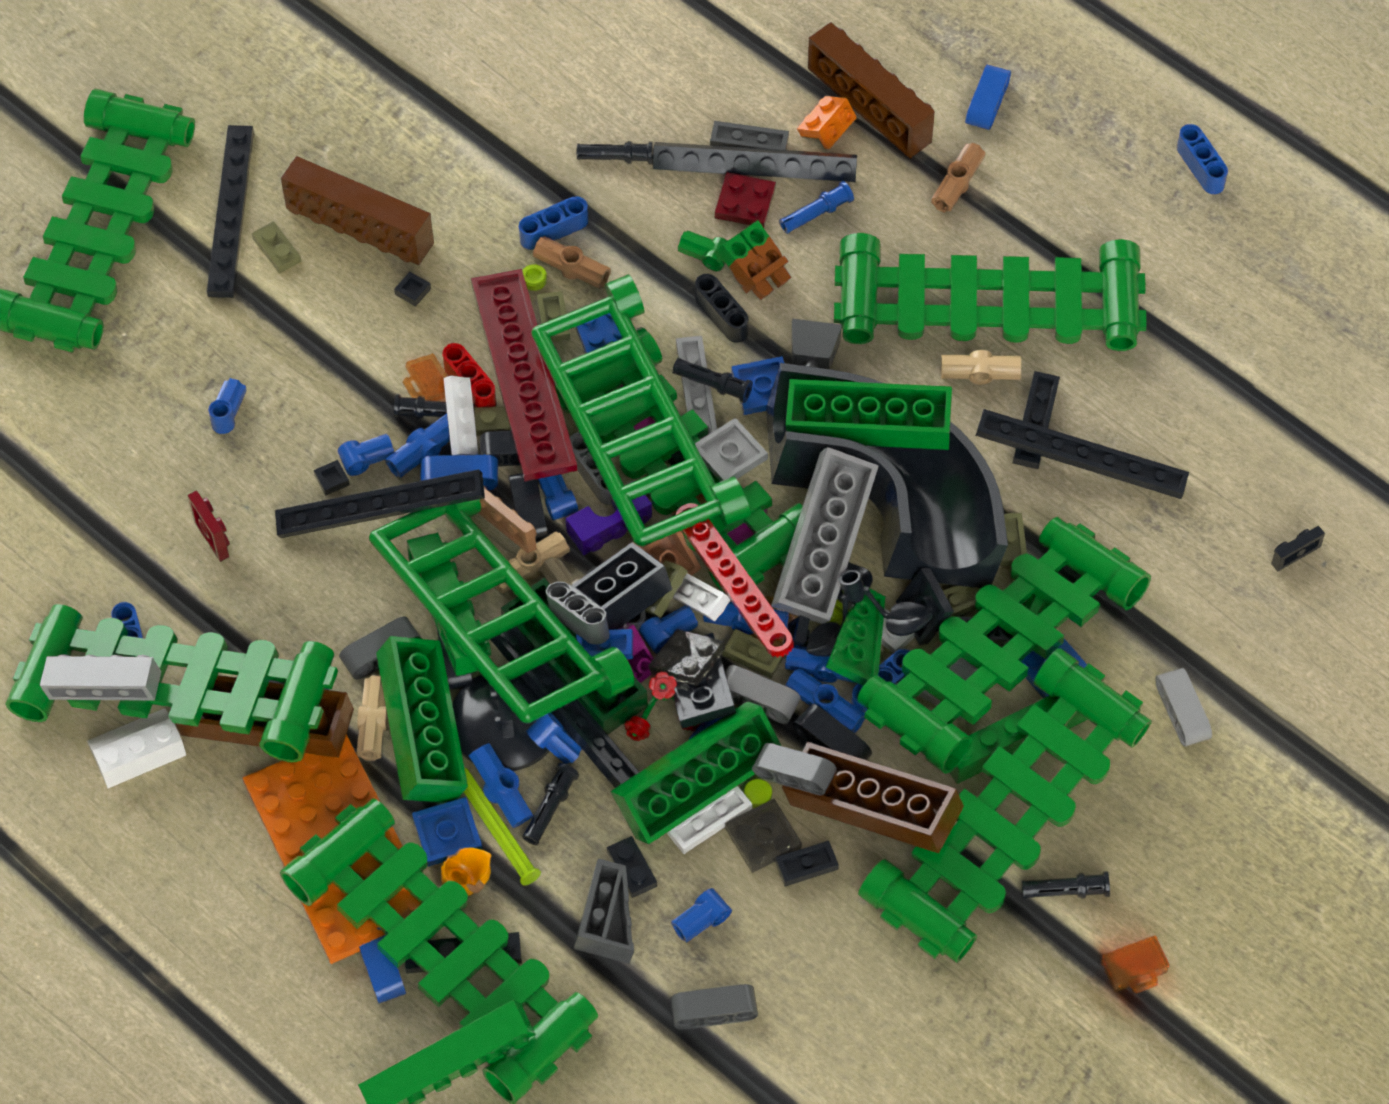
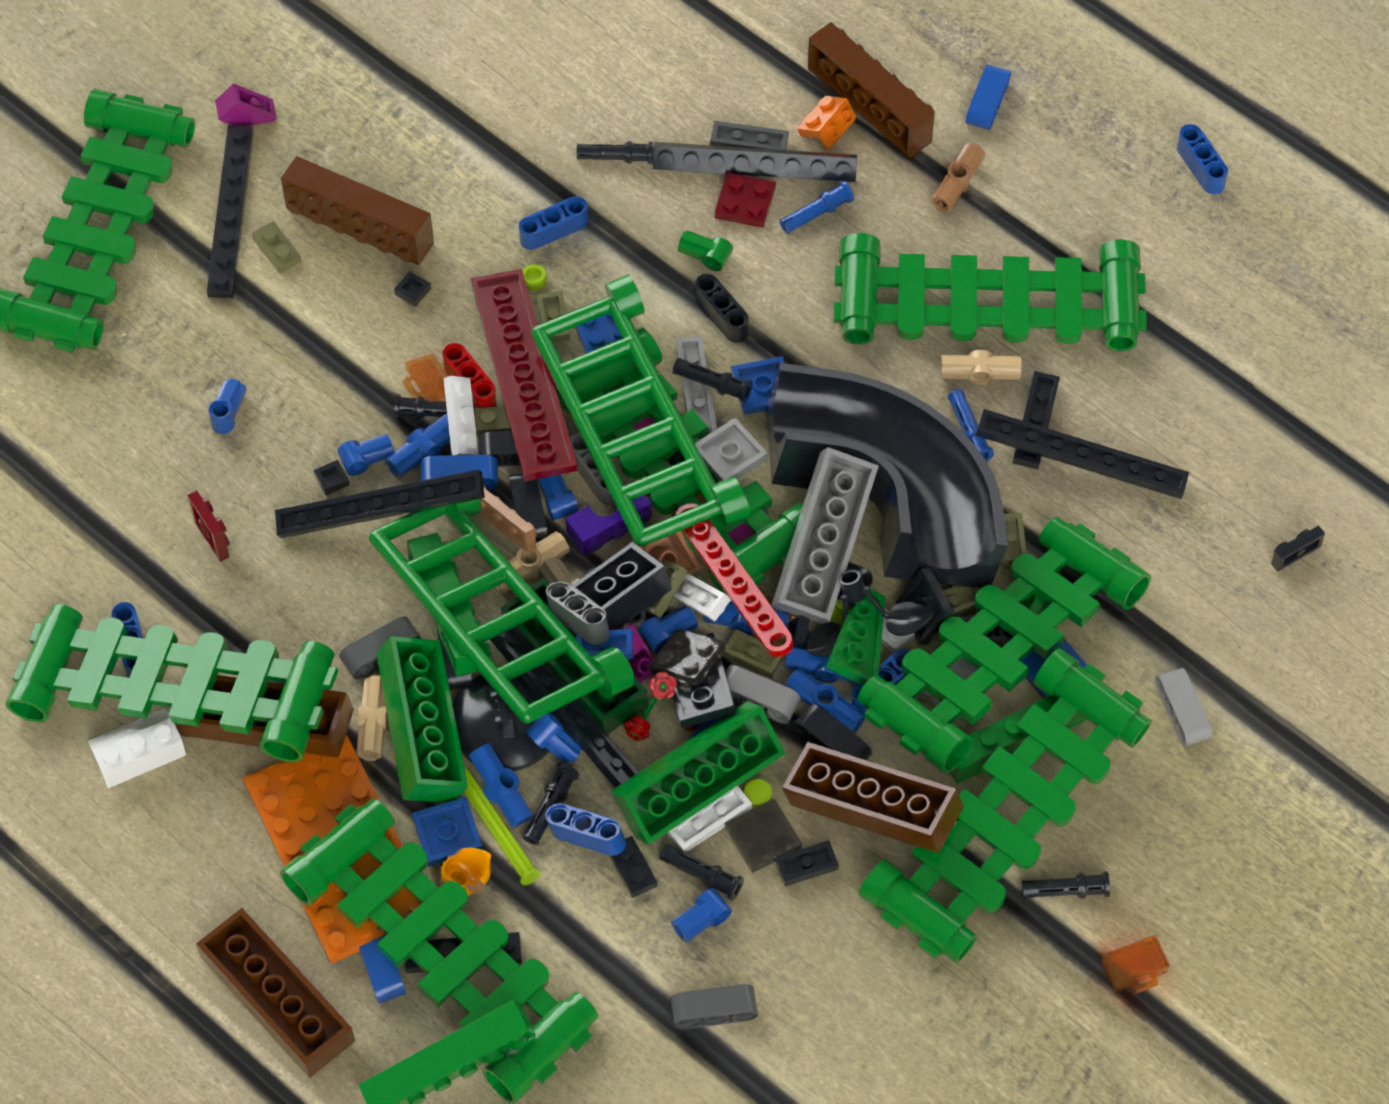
(100, 678): brick -> none
(244, 107): none -> magenta slope
(275, 992): none -> reddish brown brick
(582, 268): medium nougat piece -> none
(597, 829): none -> blue beam
(606, 915): dark grey wedge -> none
(712, 875): none -> black pin
(754, 259): dark orange hips -> none
(794, 769): beam -> none
(814, 343): dark grey torso -> none
(872, 412): green brick -> none
(968, 423): none -> blue pin

